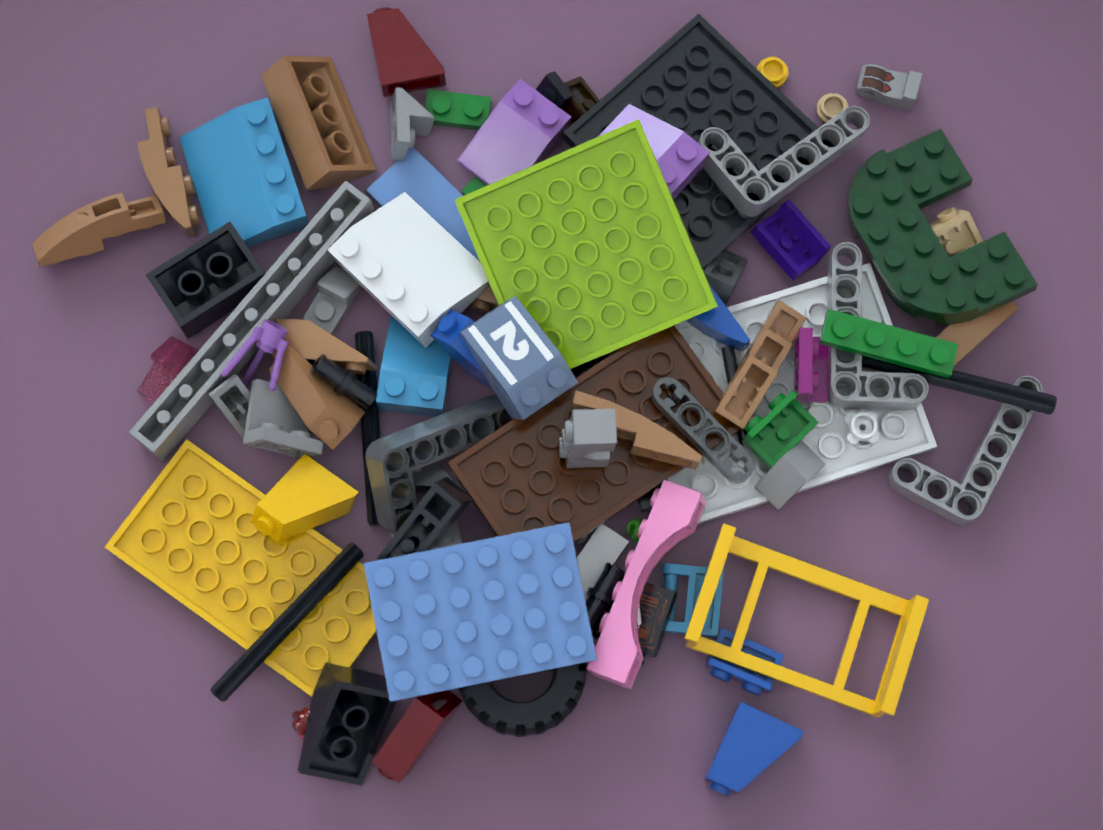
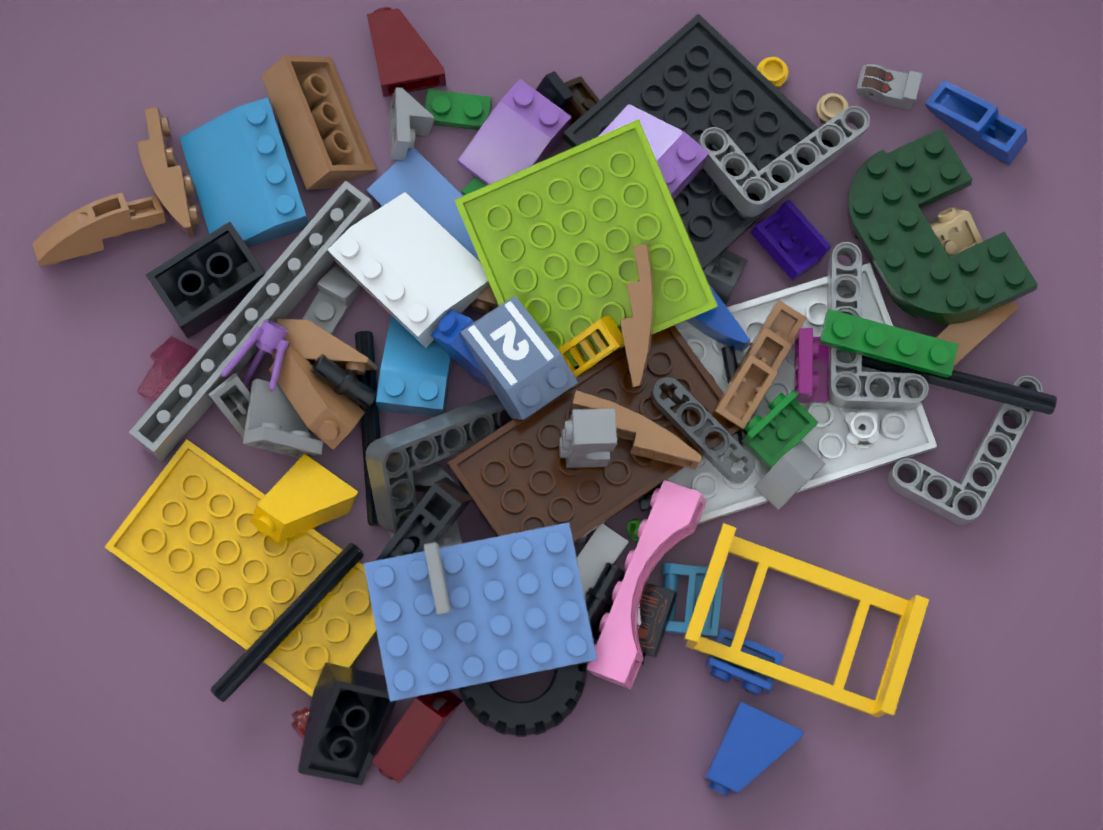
(437, 578): none -> light grey tile
(610, 332): none -> yellow slope
(638, 329): none -> medium nougat slope
(977, 121): none -> blue slope

